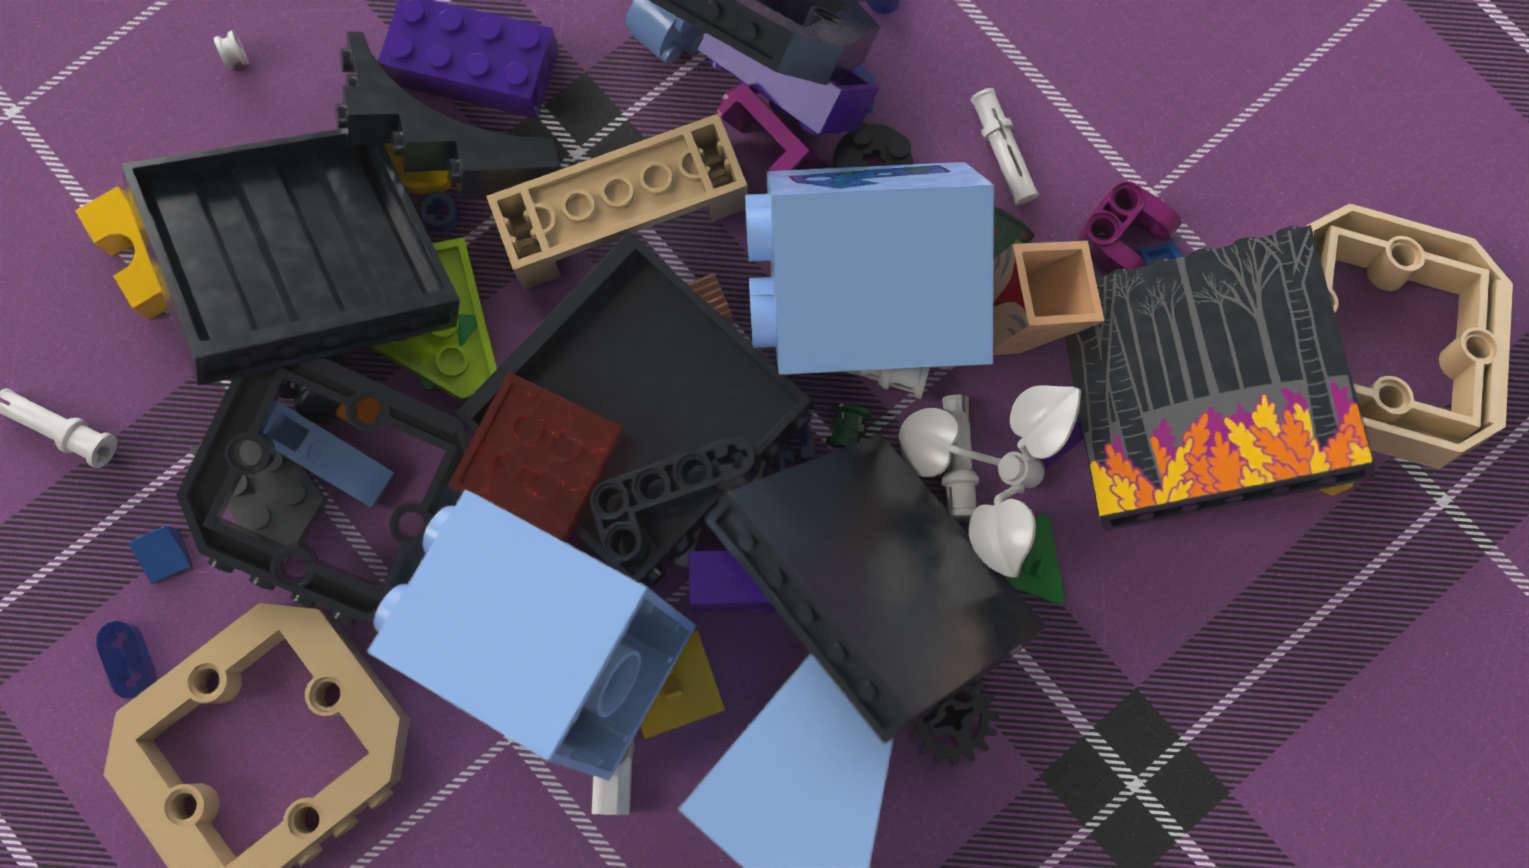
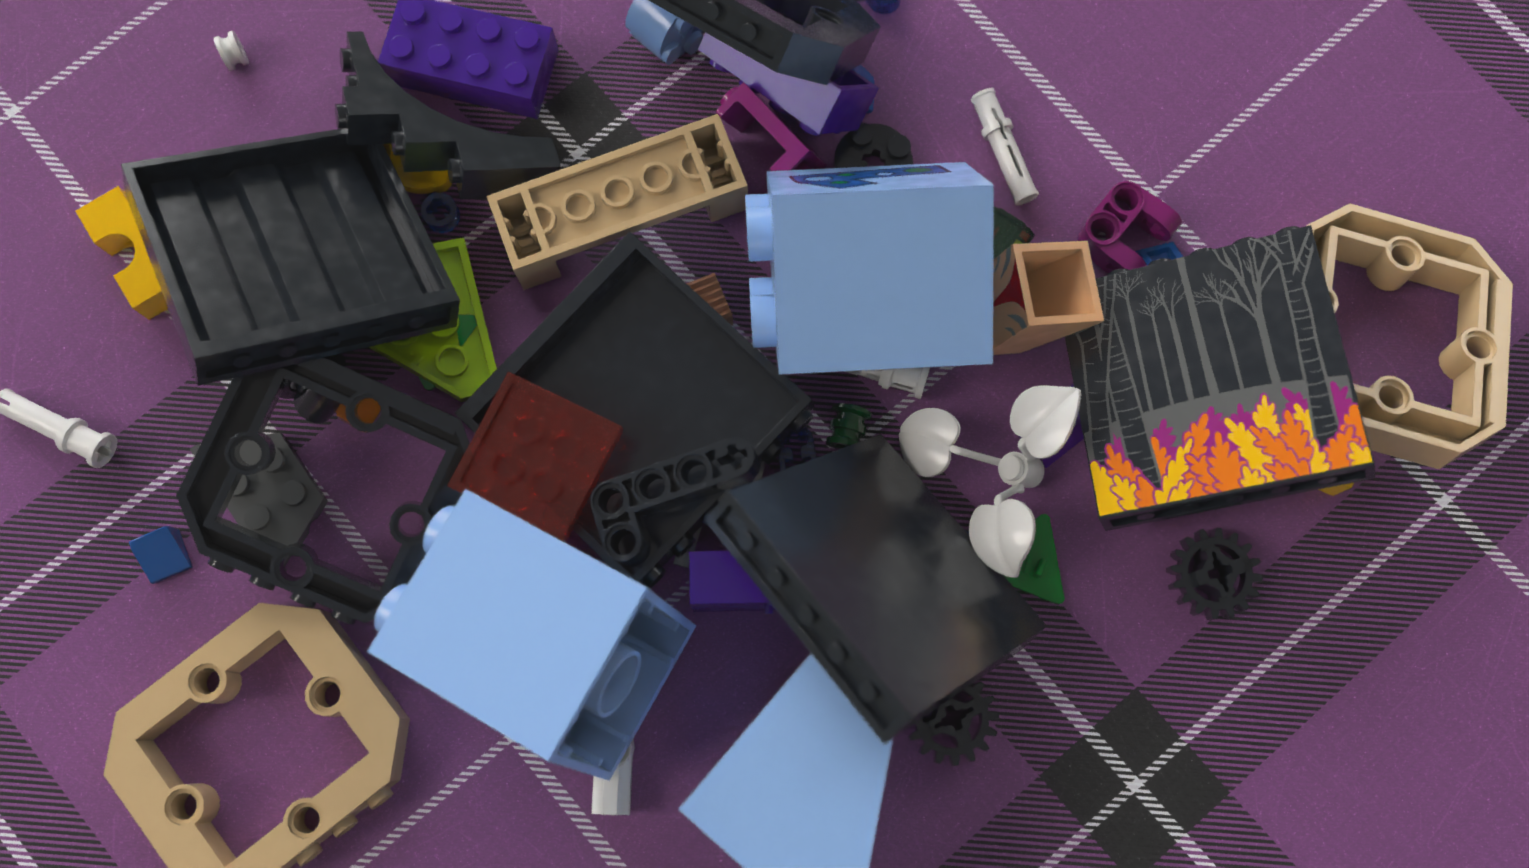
(117, 663): clear blue beam -> none
(327, 456): medium blue slope -> none
(686, 694): yellow piece -> none
(960, 477): white pin -> none
(1219, 590): none -> black gear

